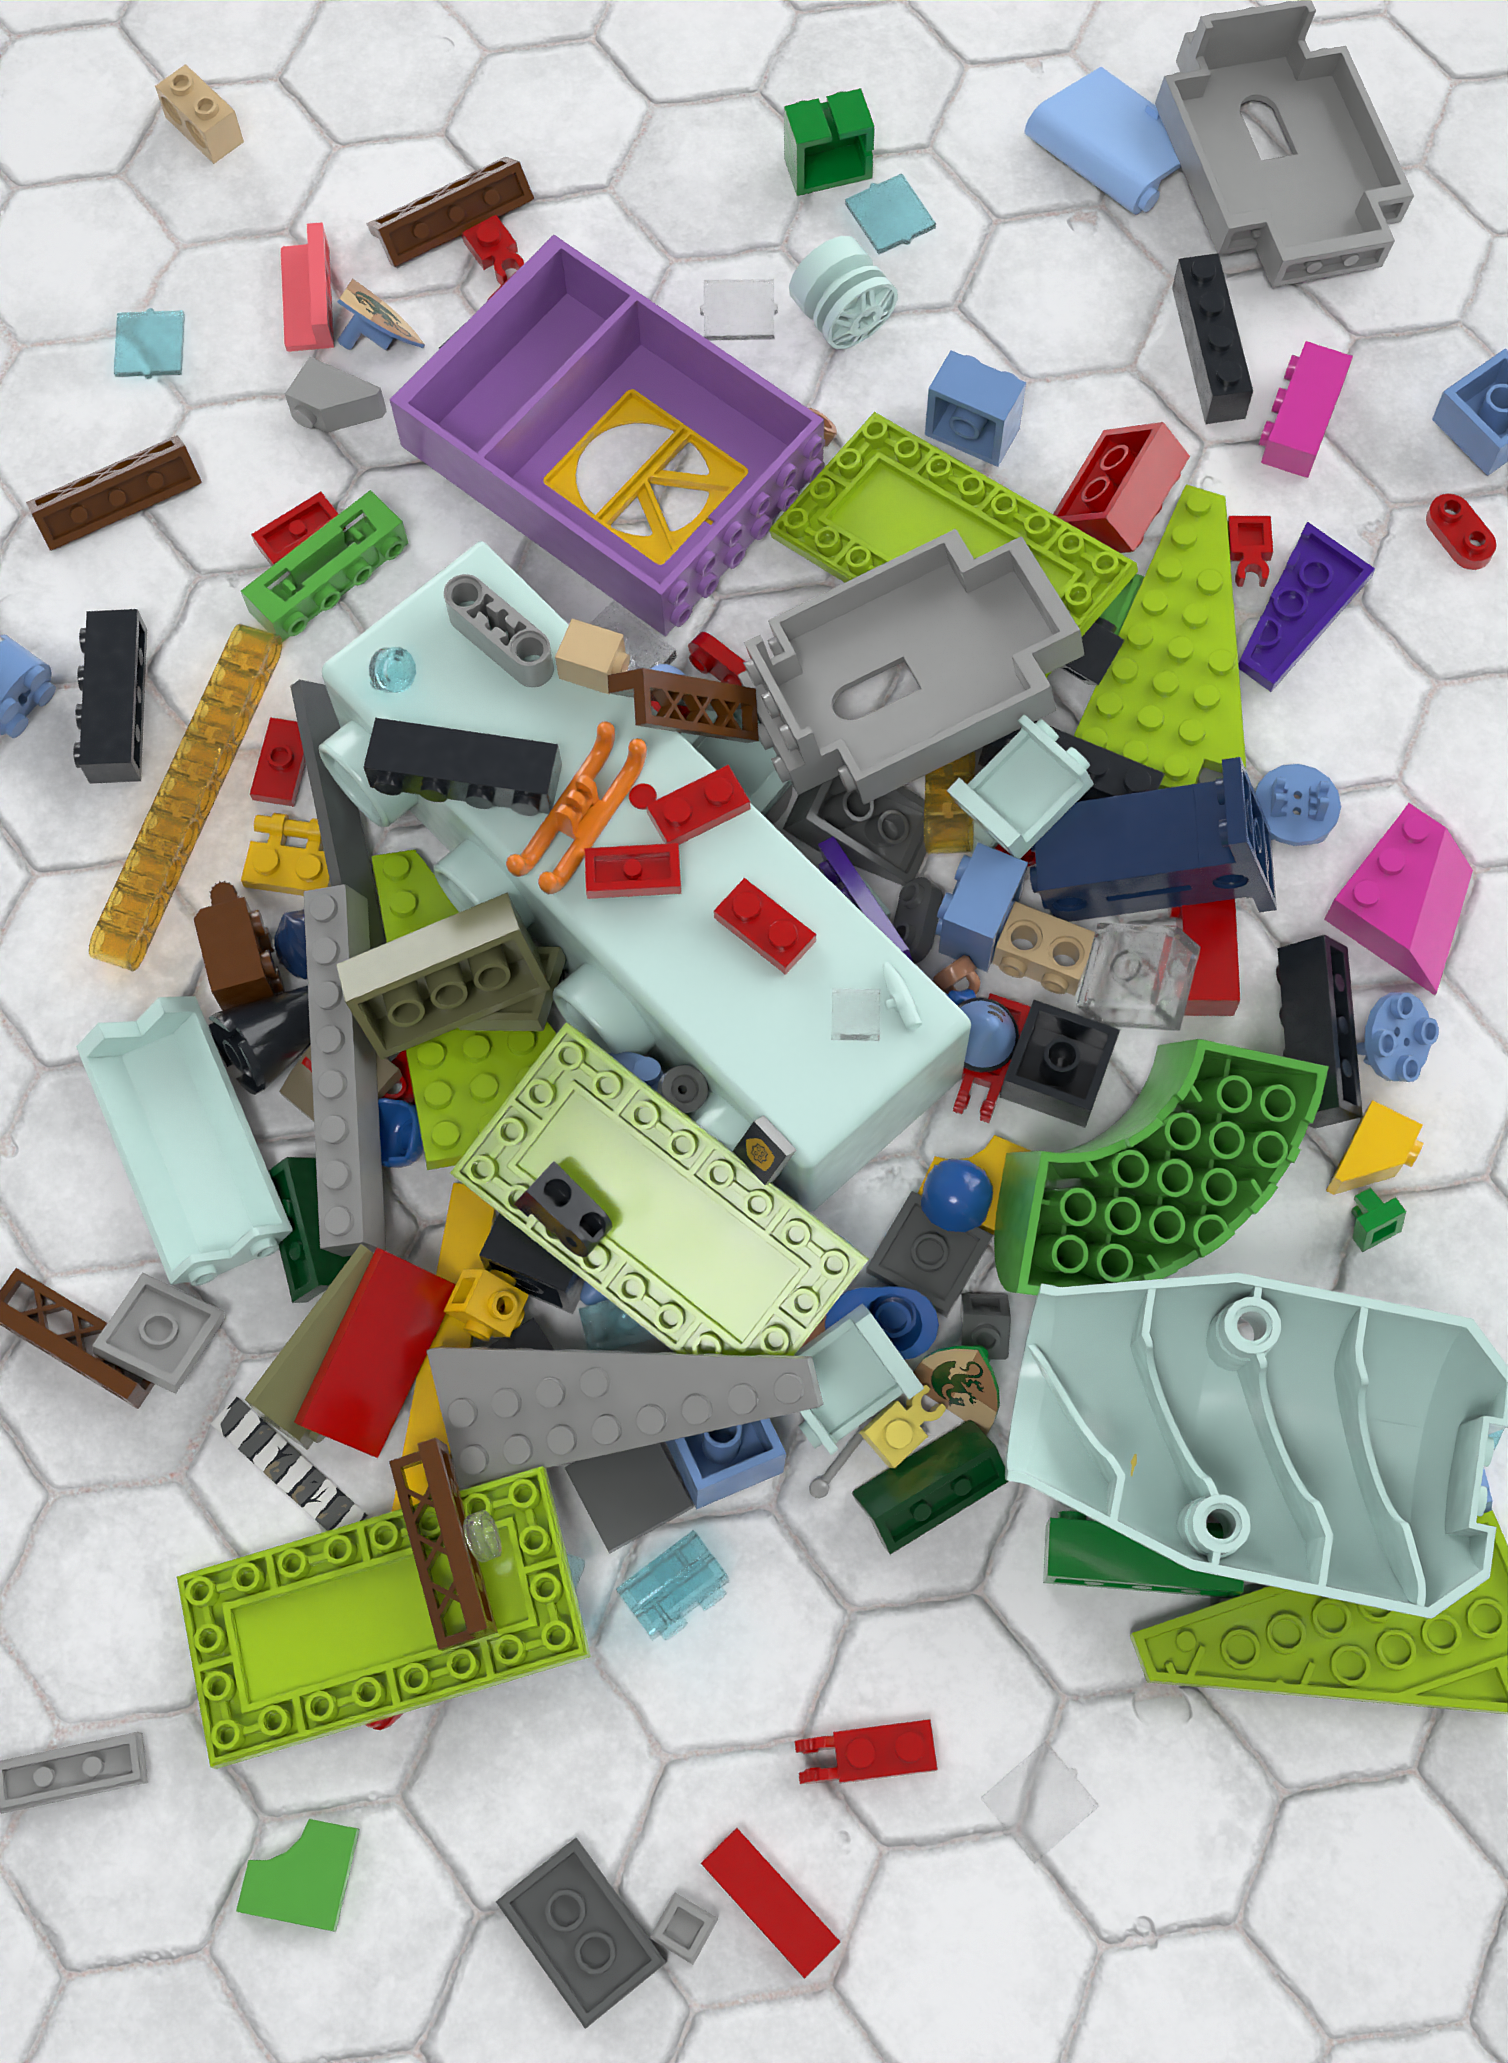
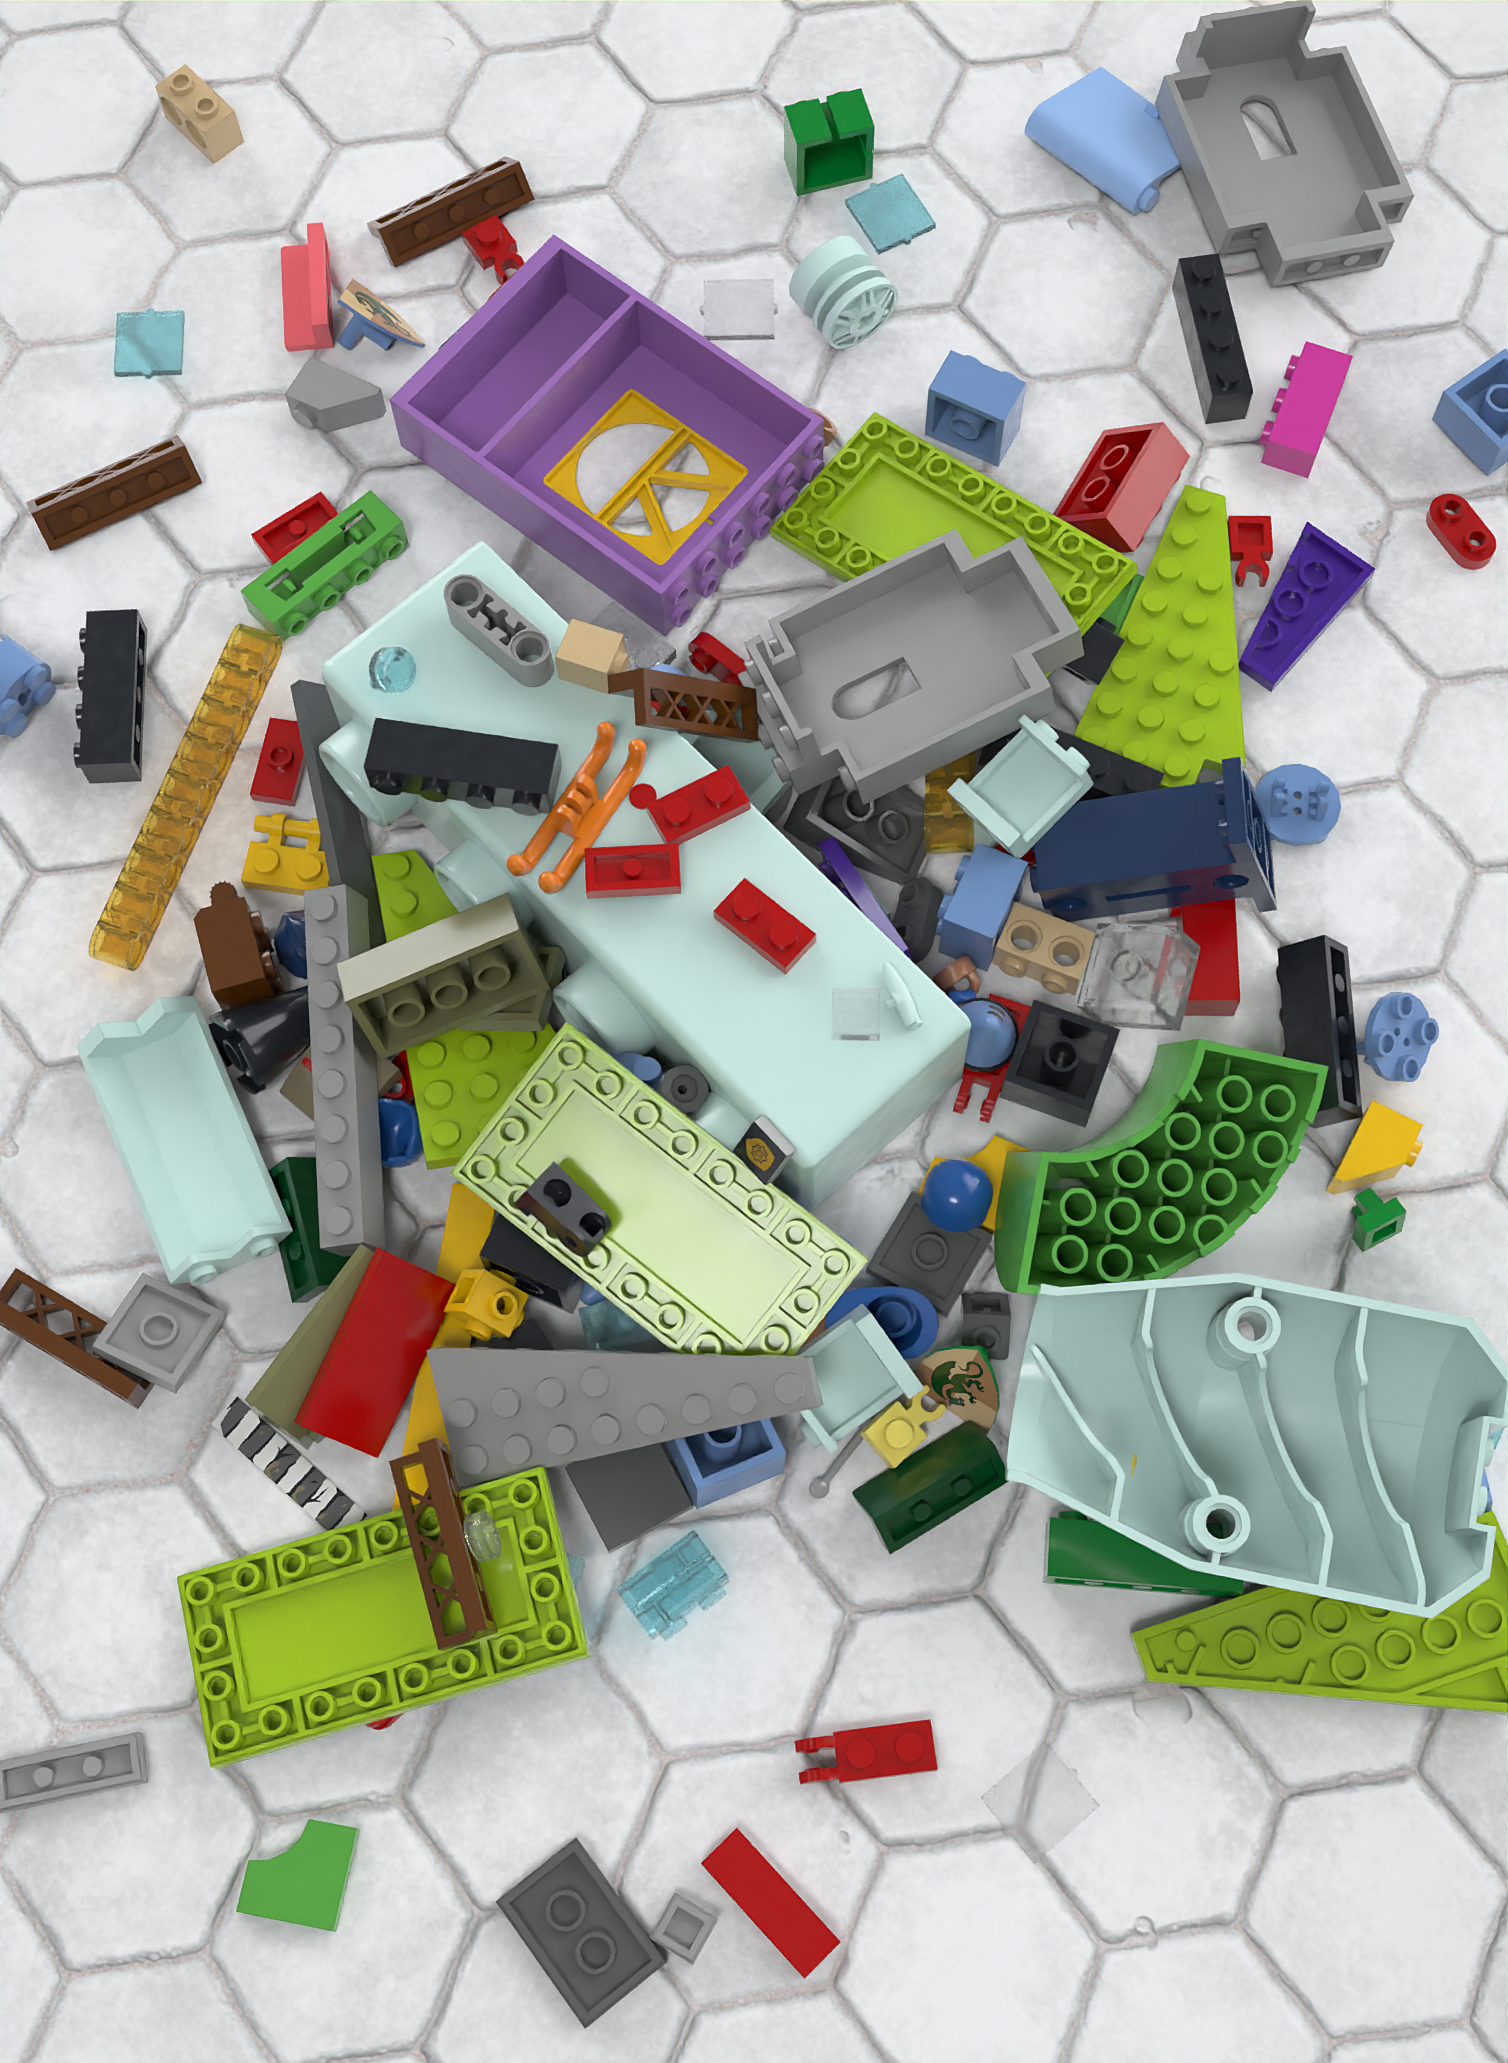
(1407, 898): dark pink wedge -> none

